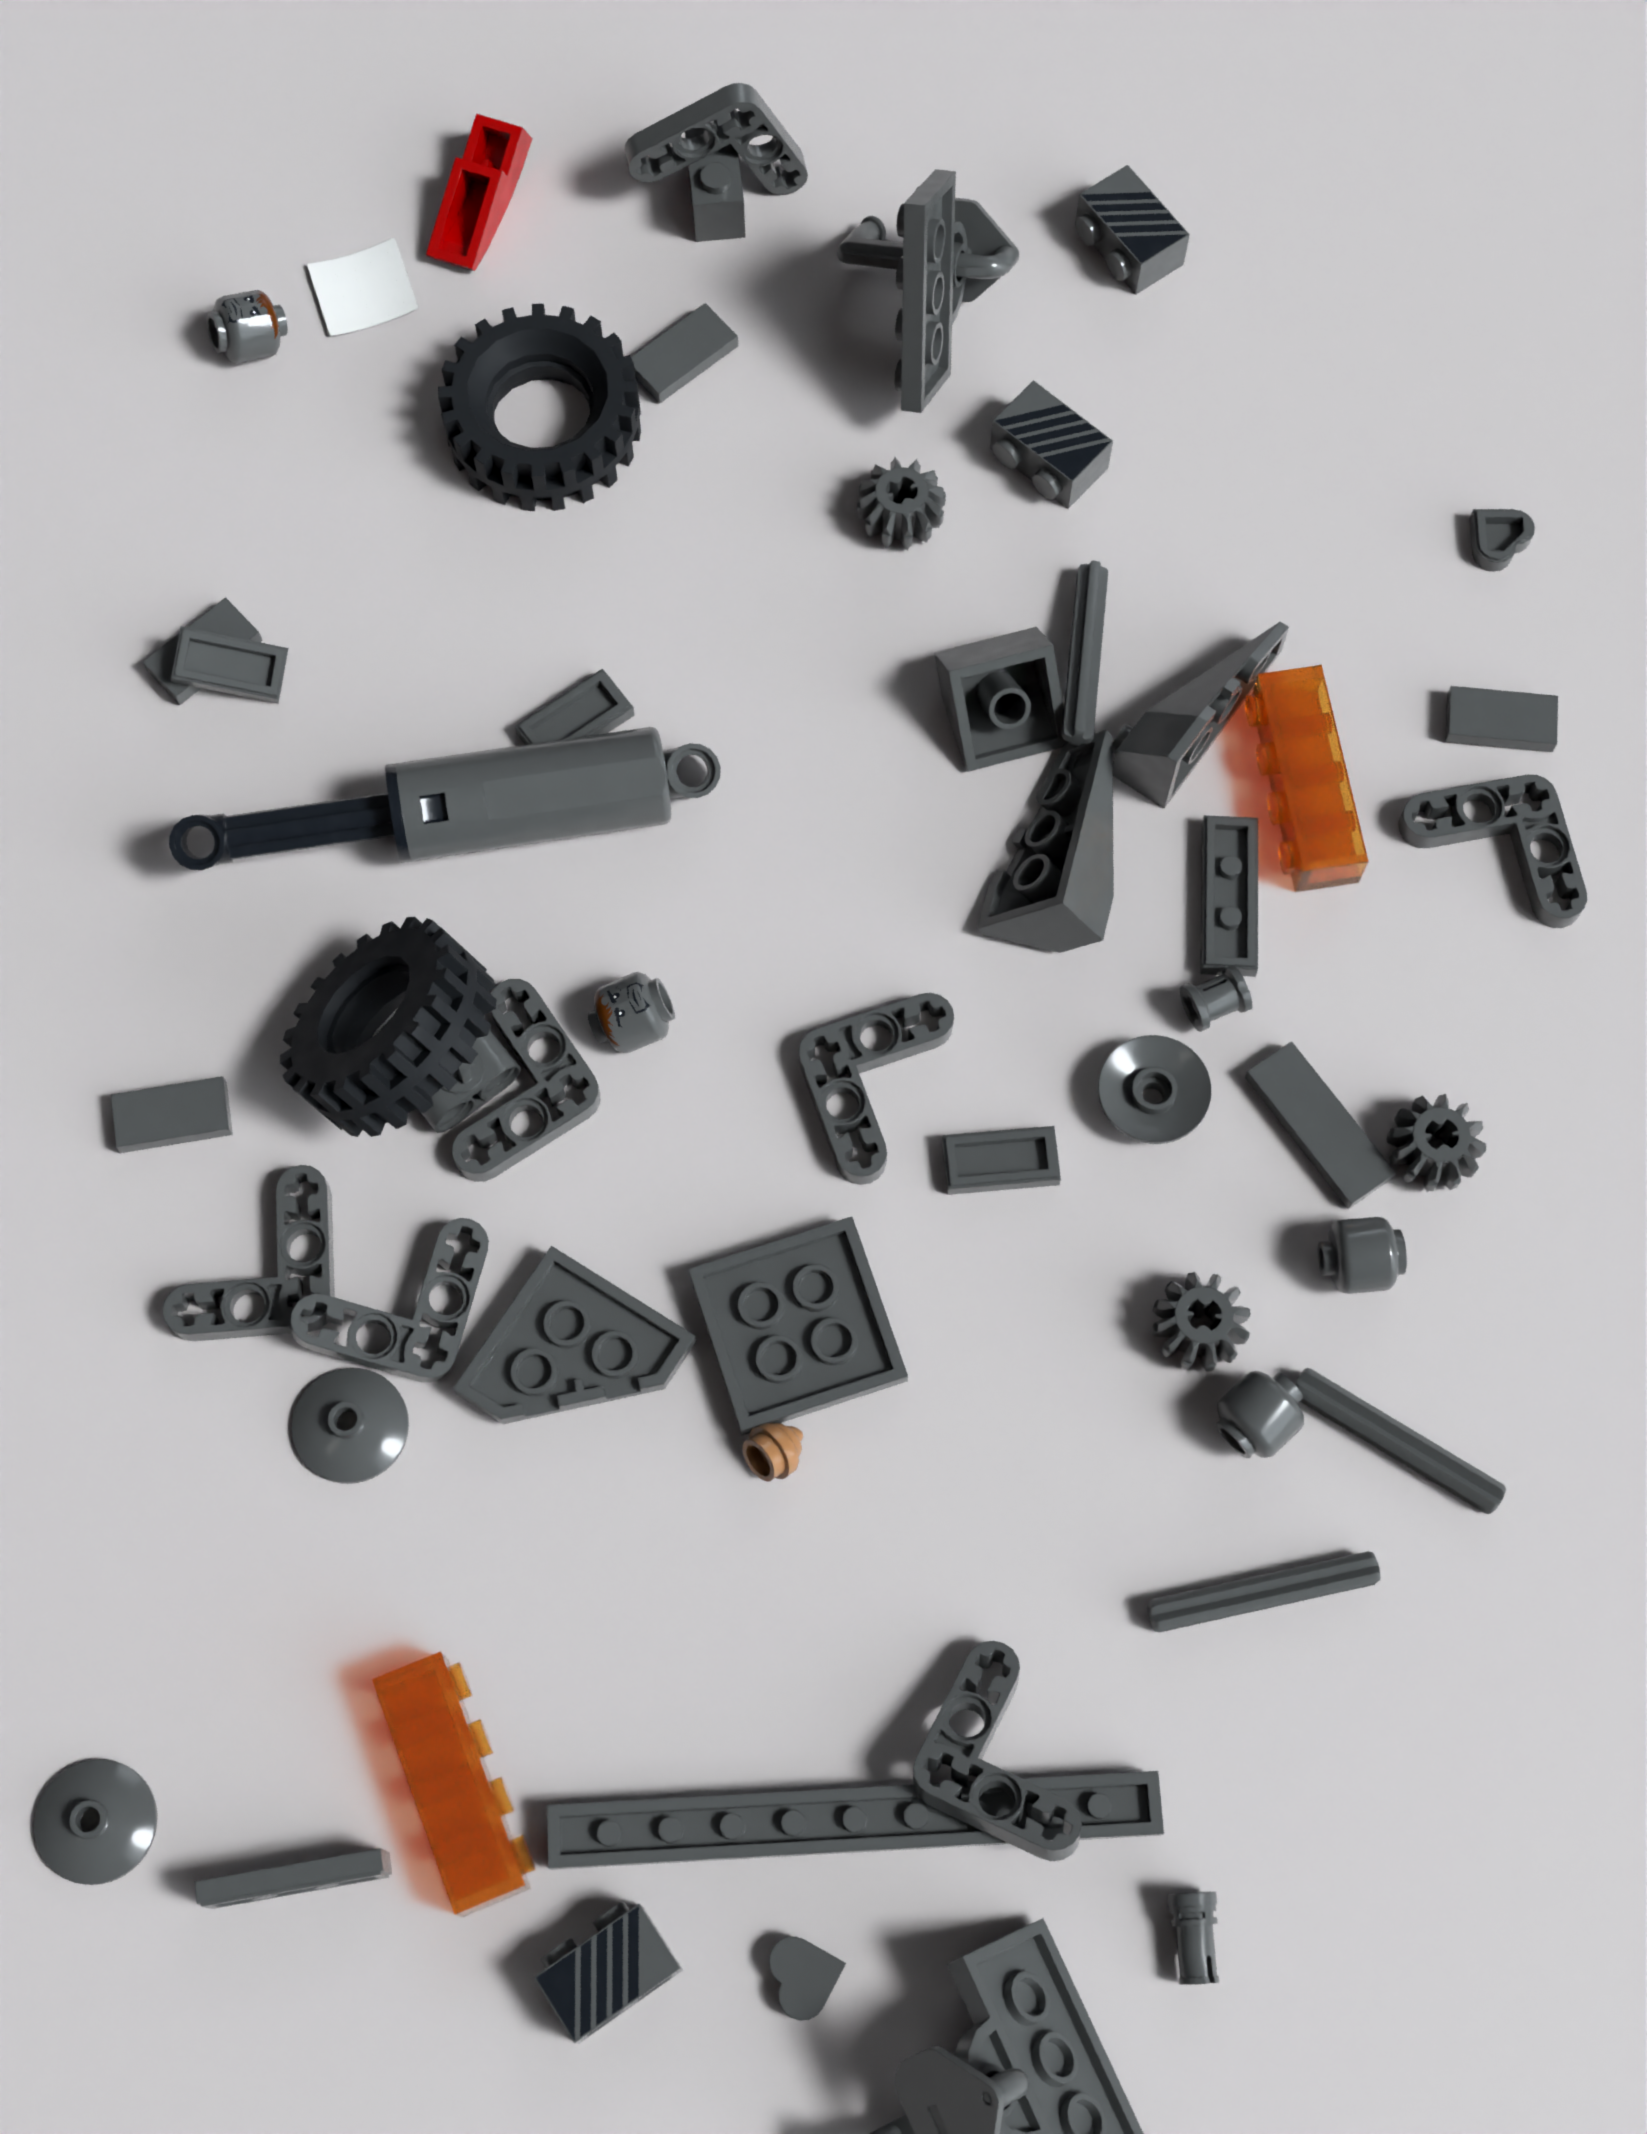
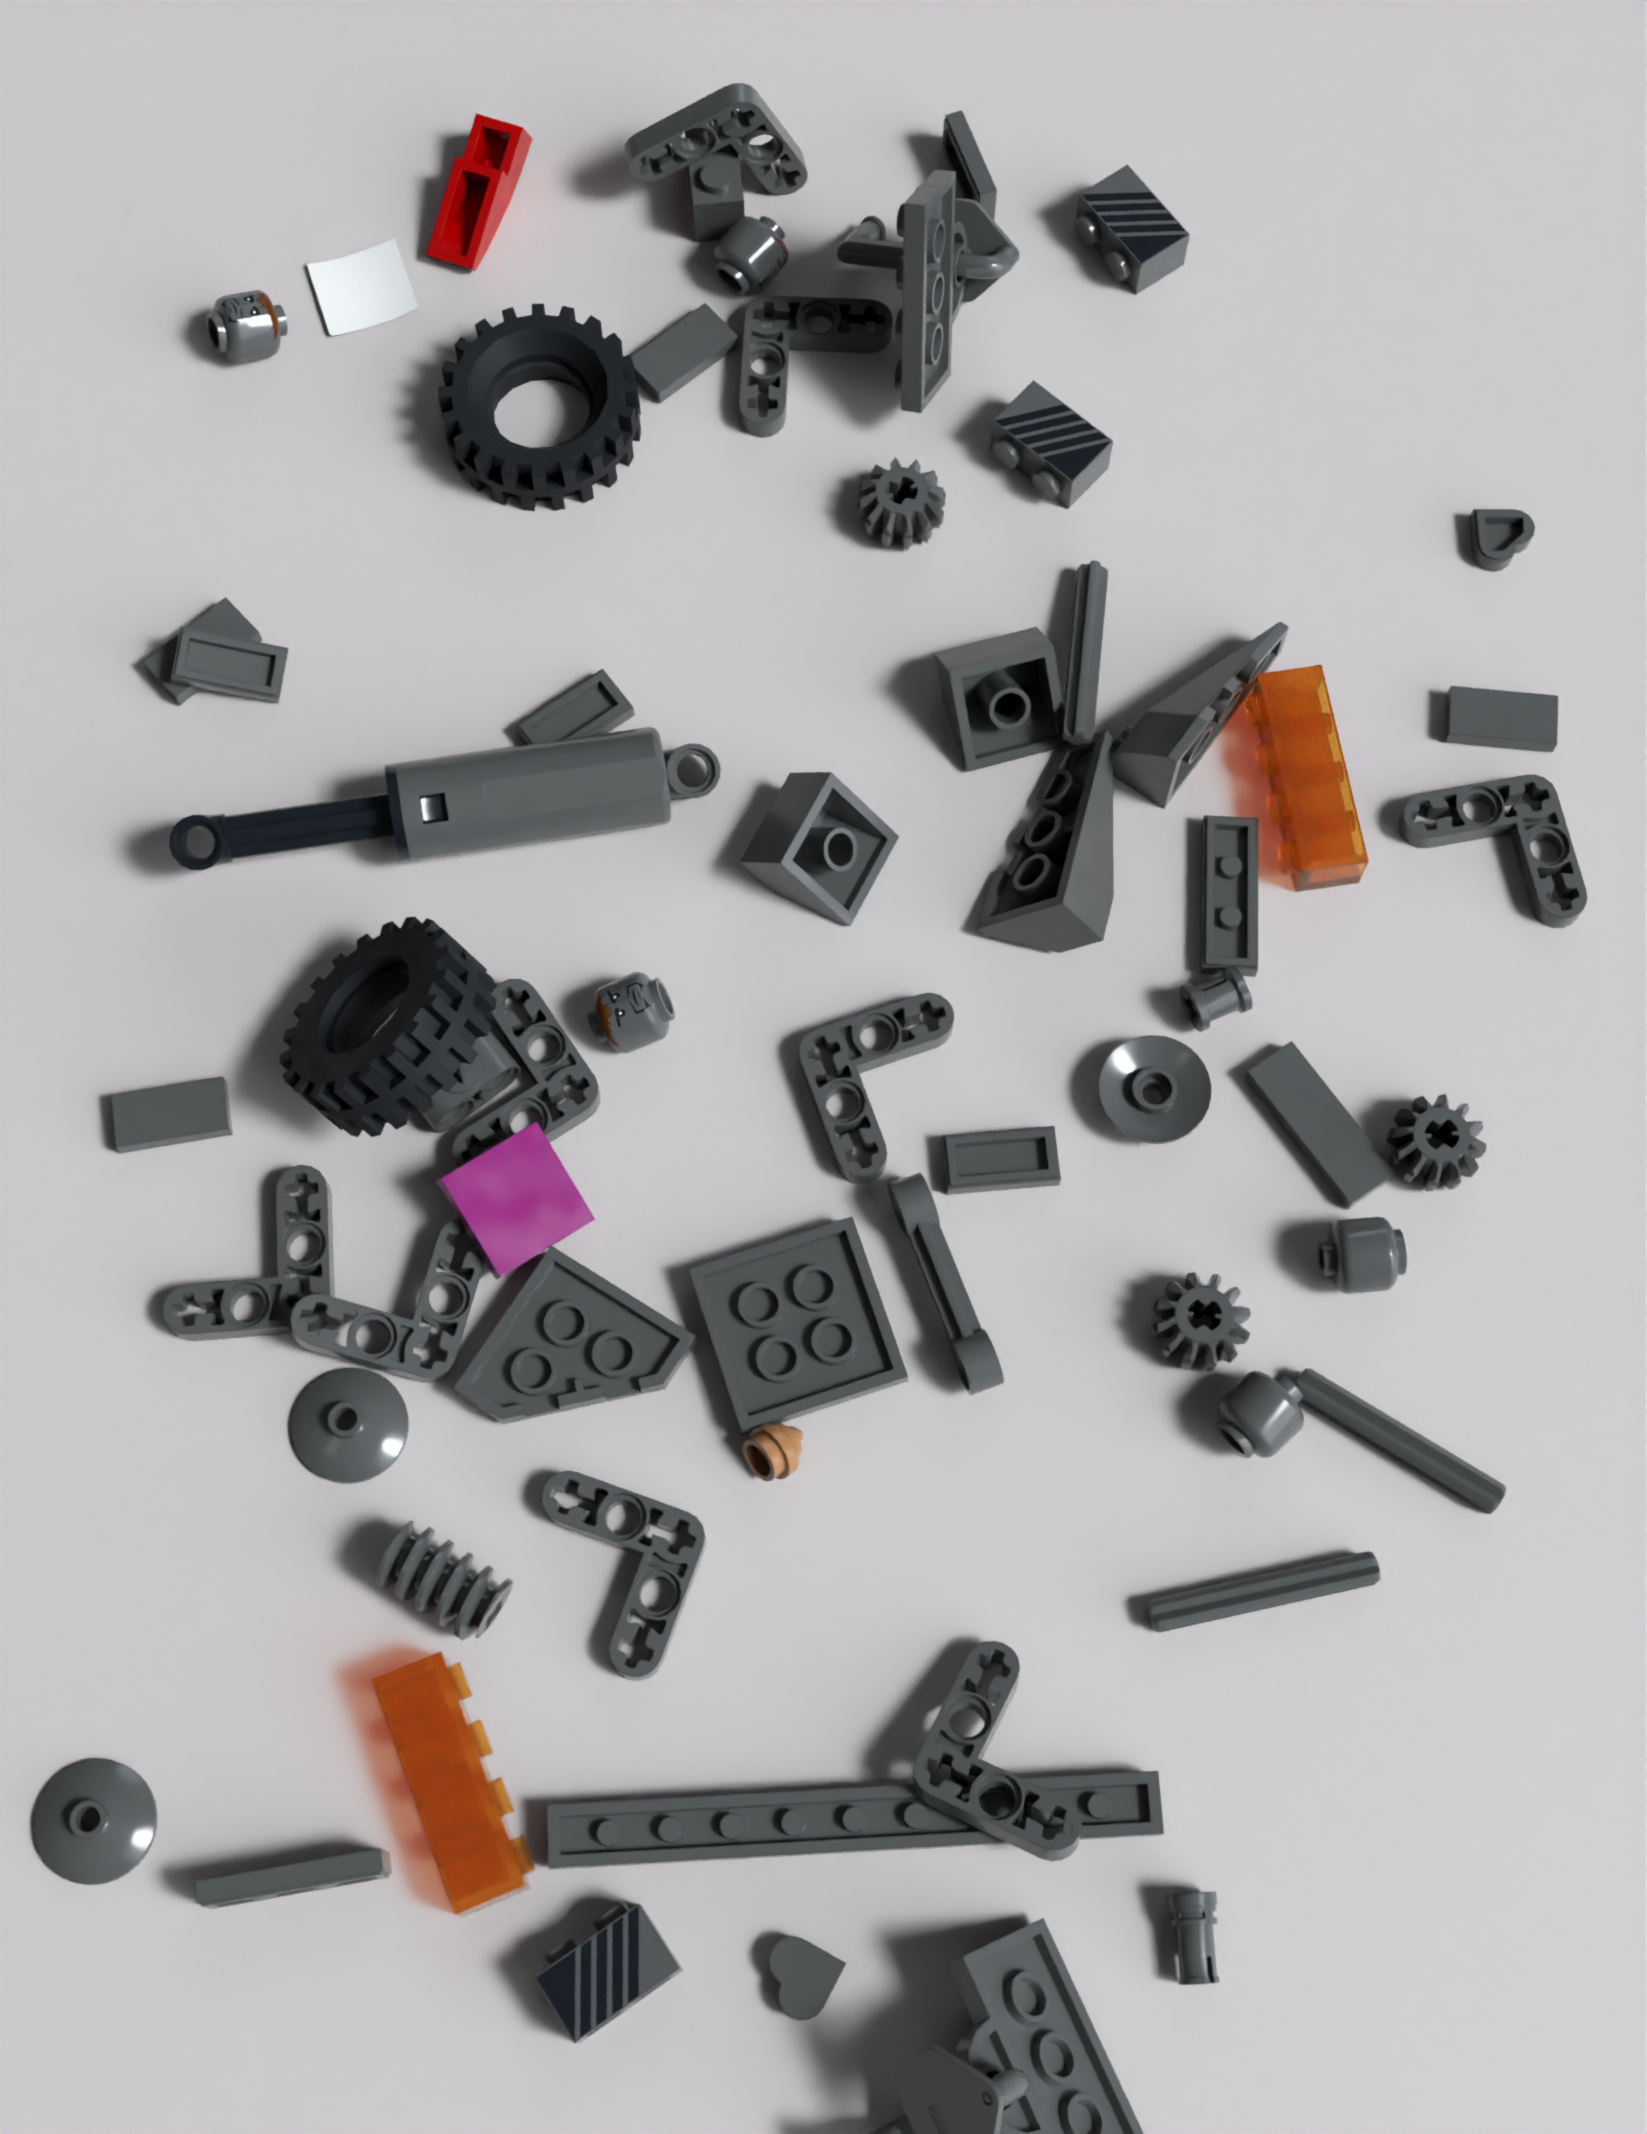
(441, 1582): none -> dark grey piece
(515, 1200): none -> magenta tile
(655, 1562): none -> dark grey beam
(750, 254): none -> dark grey head
(779, 340): none -> dark grey beam
(820, 846): none -> dark grey slope
(968, 162): none -> dark grey tile
(969, 1343): none -> dark grey piece

